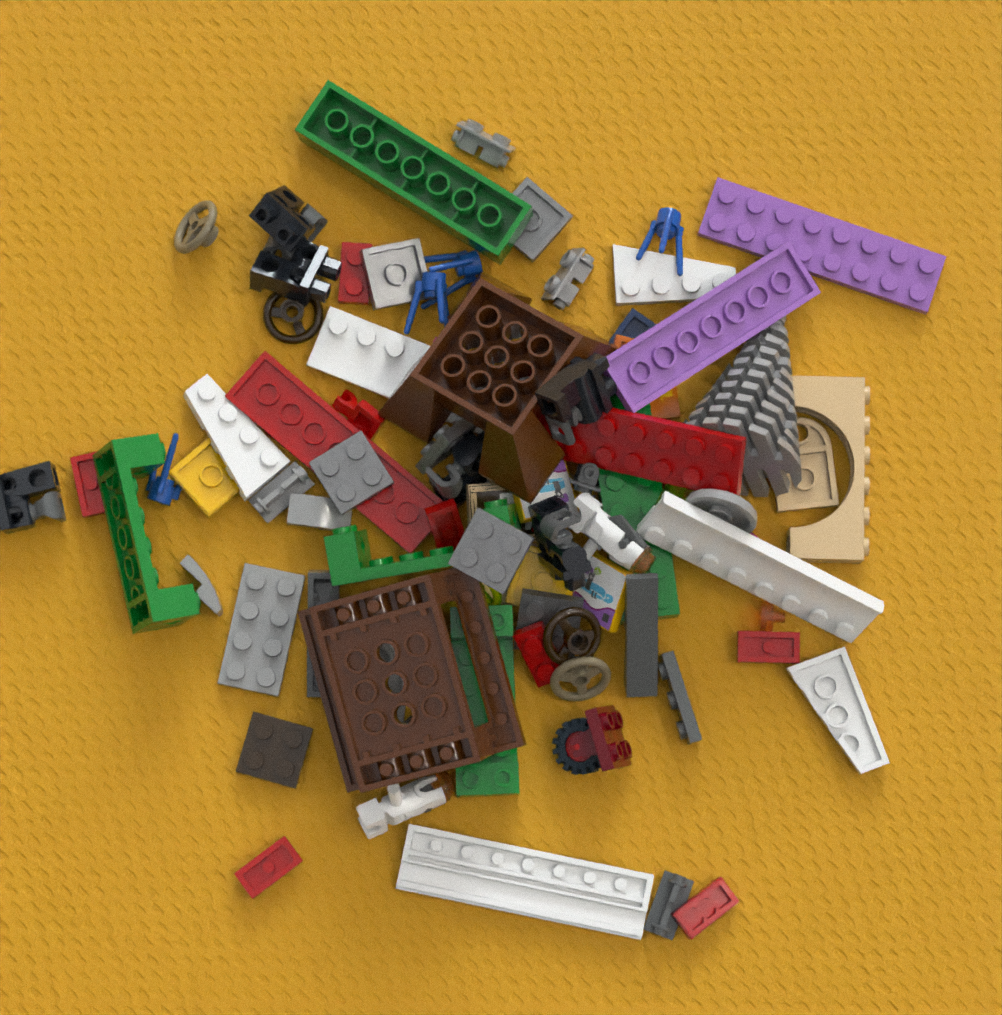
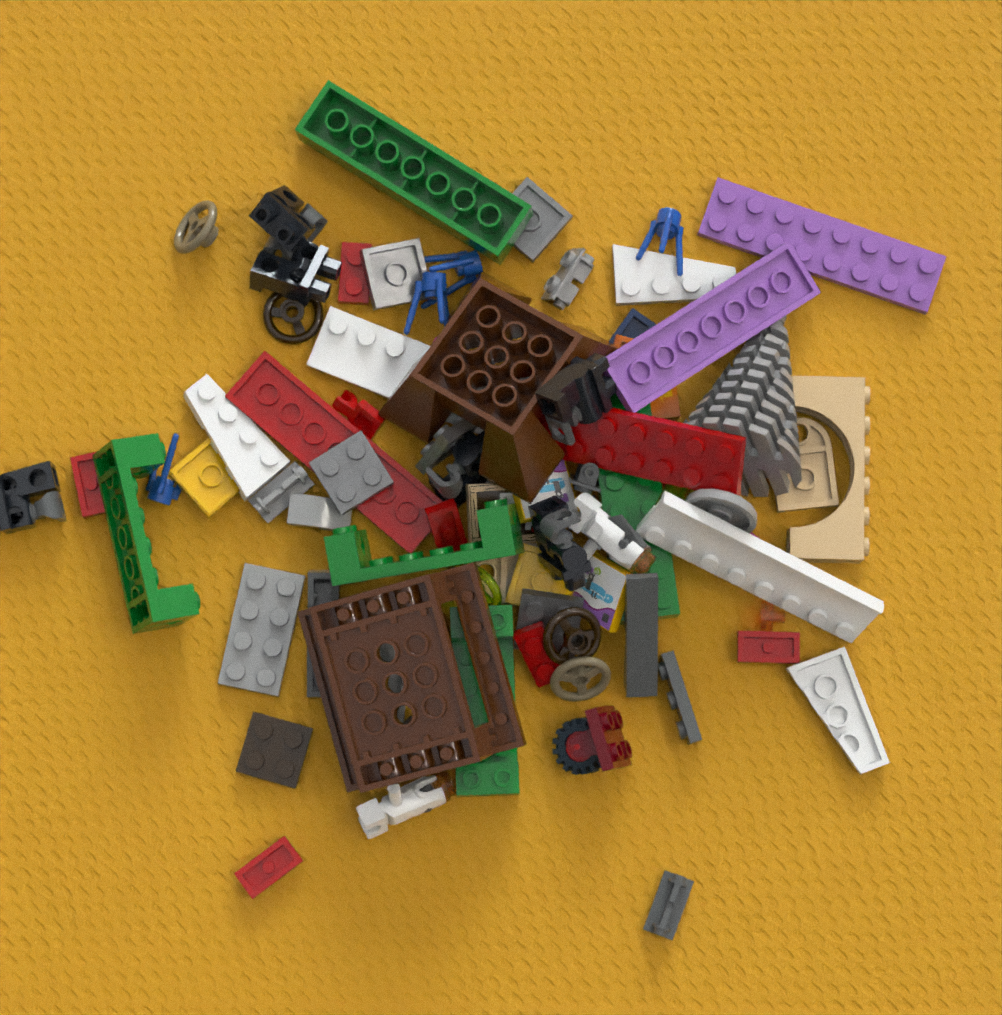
(206, 591): light grey slope -> none
(491, 550): flat silver plate -> none
(493, 146): light grey hinge -> none
(525, 881): white plate -> none
(704, 908): plate -> none

